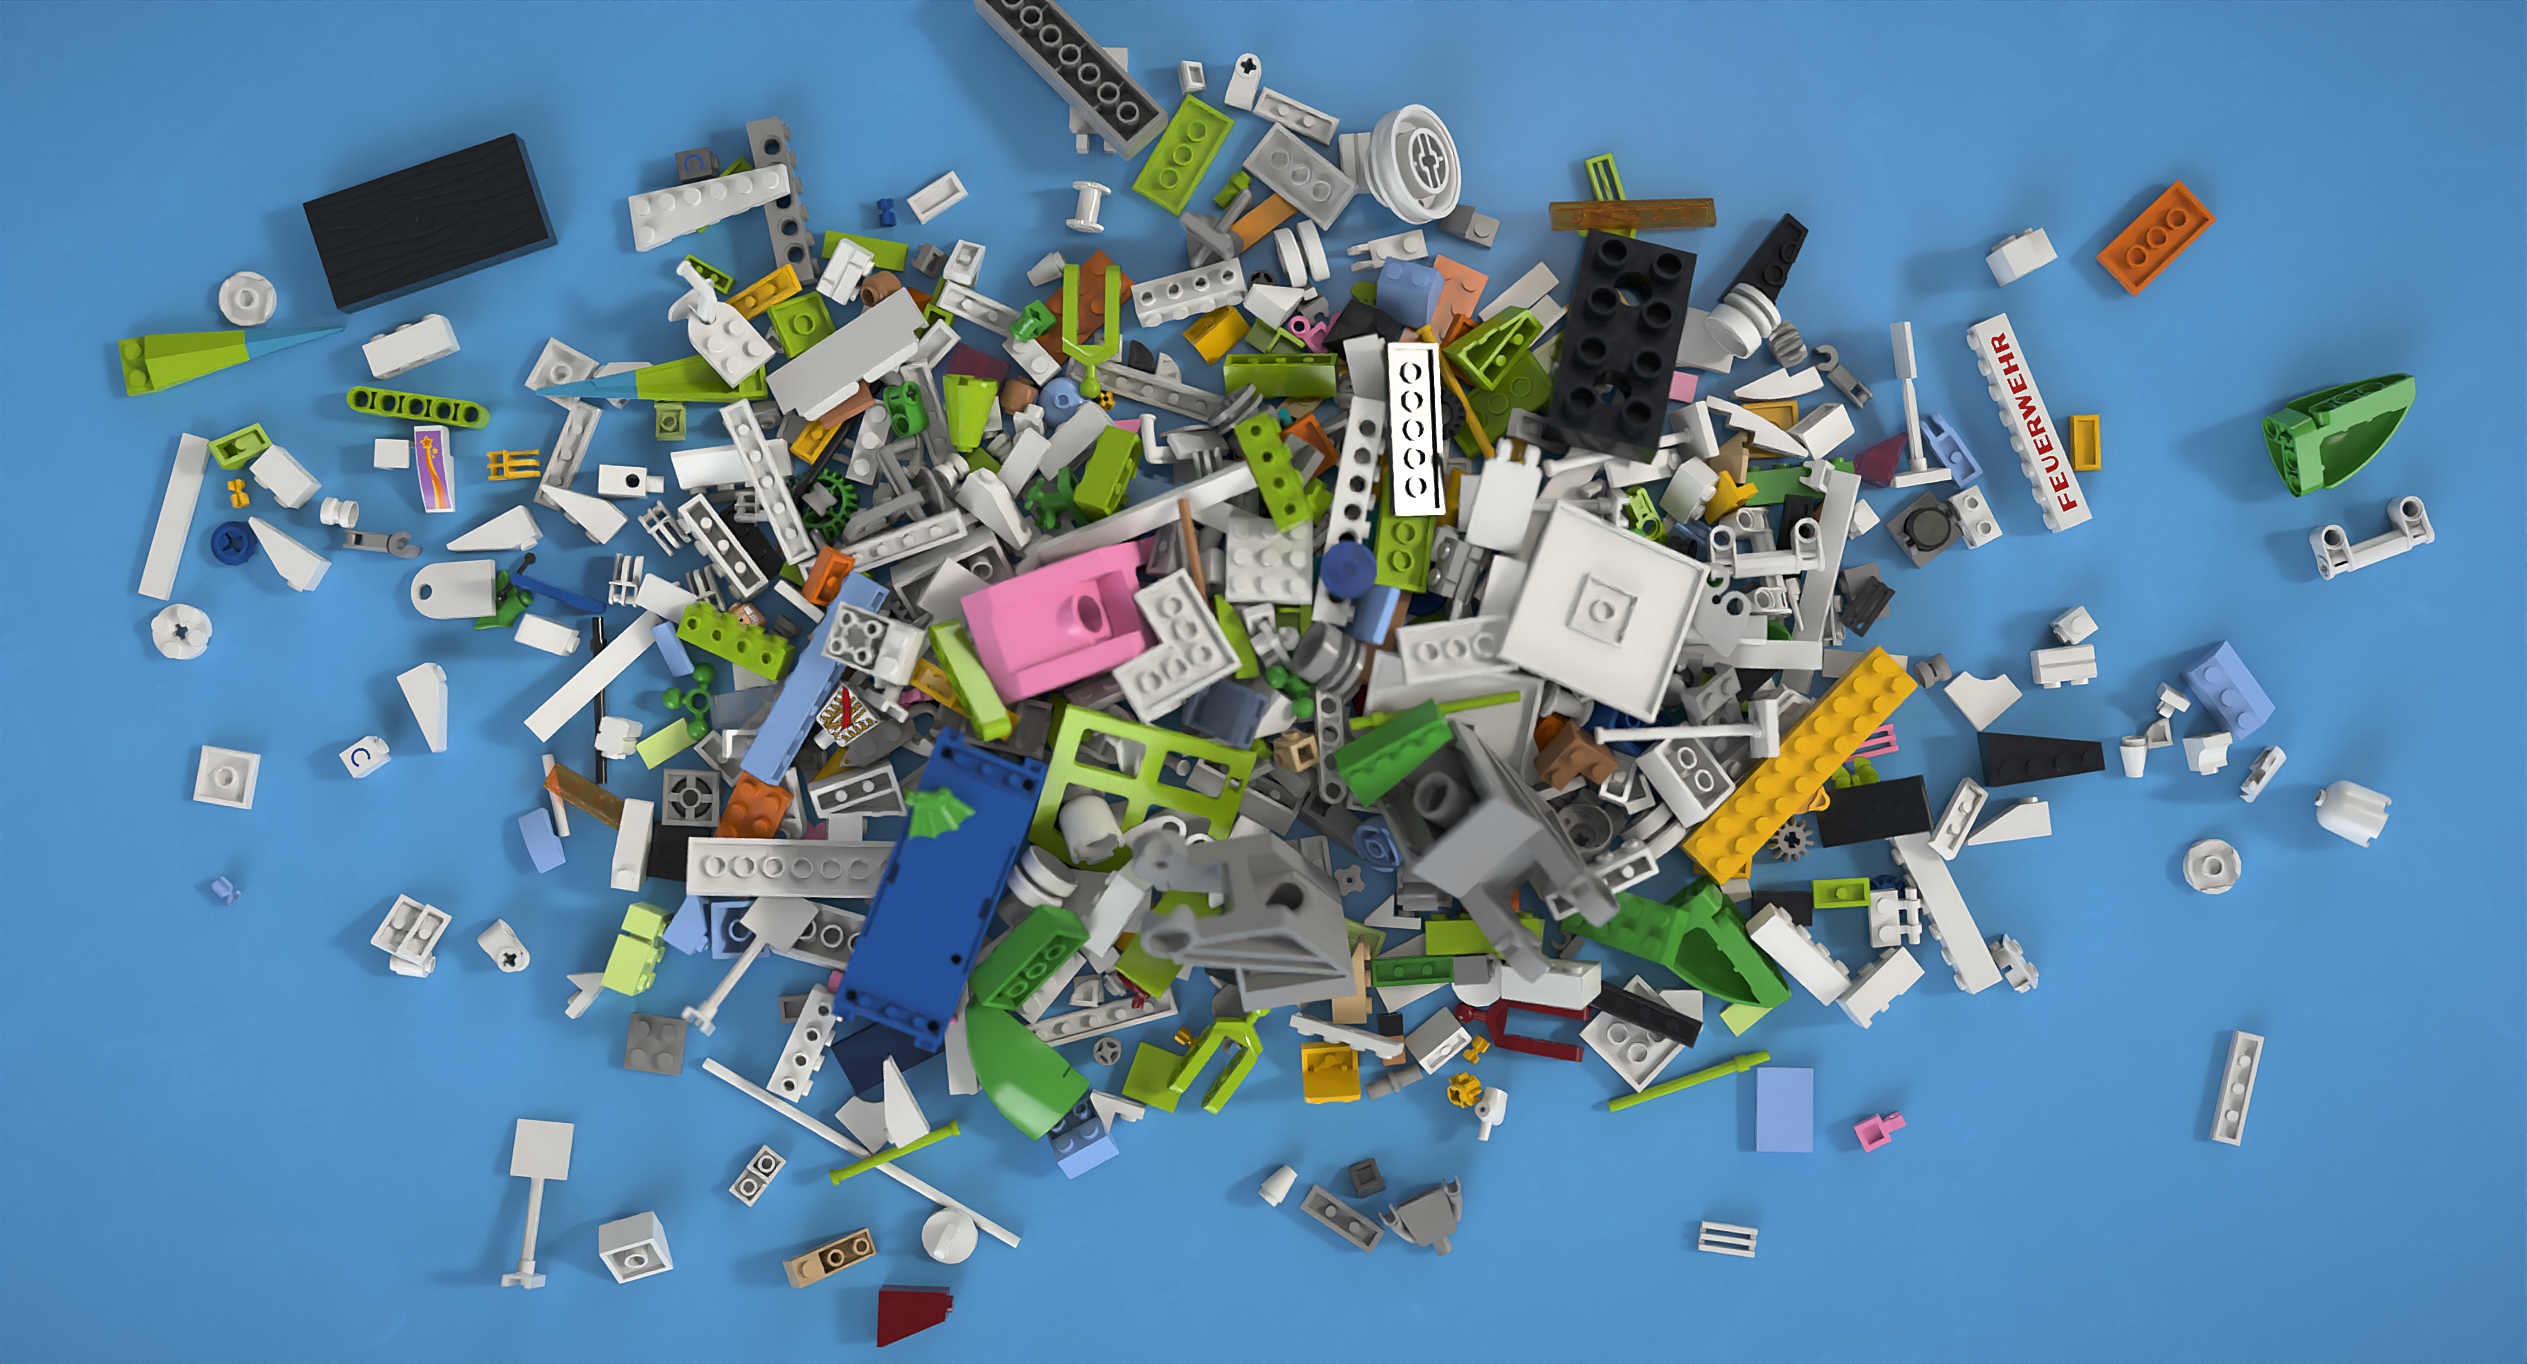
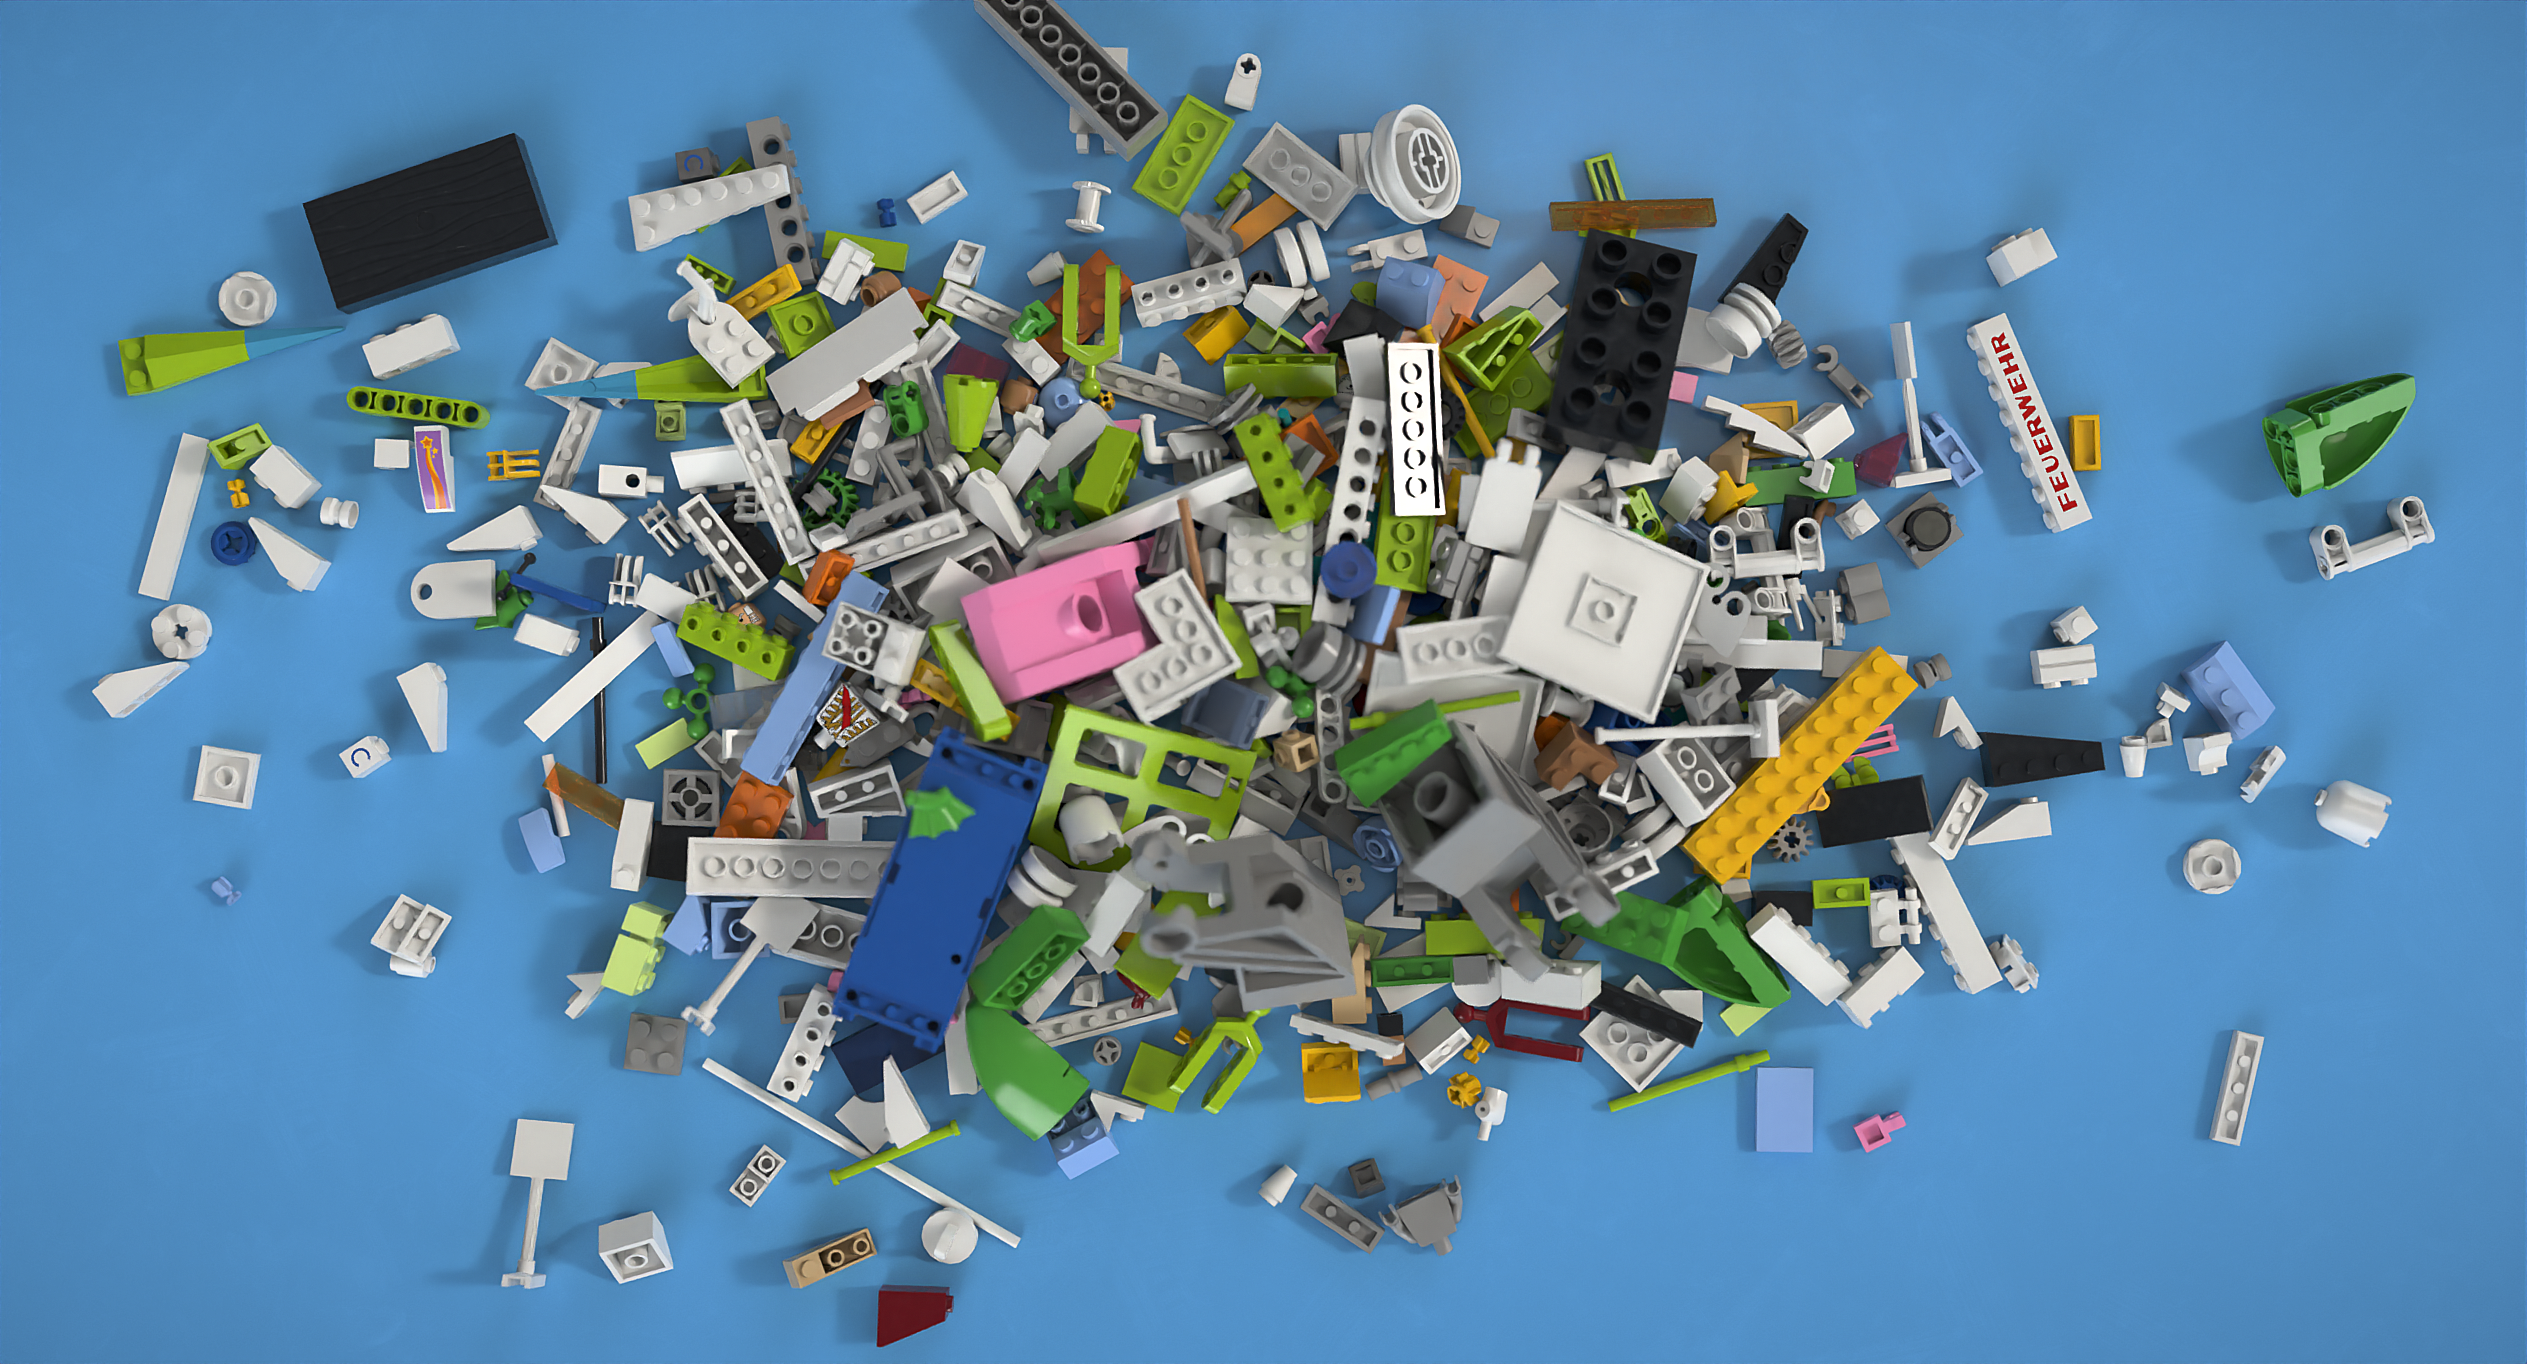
(129, 689): none -> white slope
(382, 543): light grey piece -> none
(501, 944): white piece -> none
(618, 737): white brick -> none
(828, 537): none -> white tile
(929, 261): light grey tile -> none
(1114, 984): white plate -> none
(1140, 357): black tile -> none
(1191, 77): white slope -> none
(1296, 116): white tile -> none
(1296, 321): bright pink pin -> none
(1691, 434): white tile -> none
(1751, 1242): white tile -> none
(1779, 387): white slope -> none
(1820, 585): white tile -> none
(1881, 587): black tile -> none
(1952, 717): none -> white slope
(1973, 517): white brick -> none
(1981, 699): white tile -> none
(2155, 238): orange plate -> none

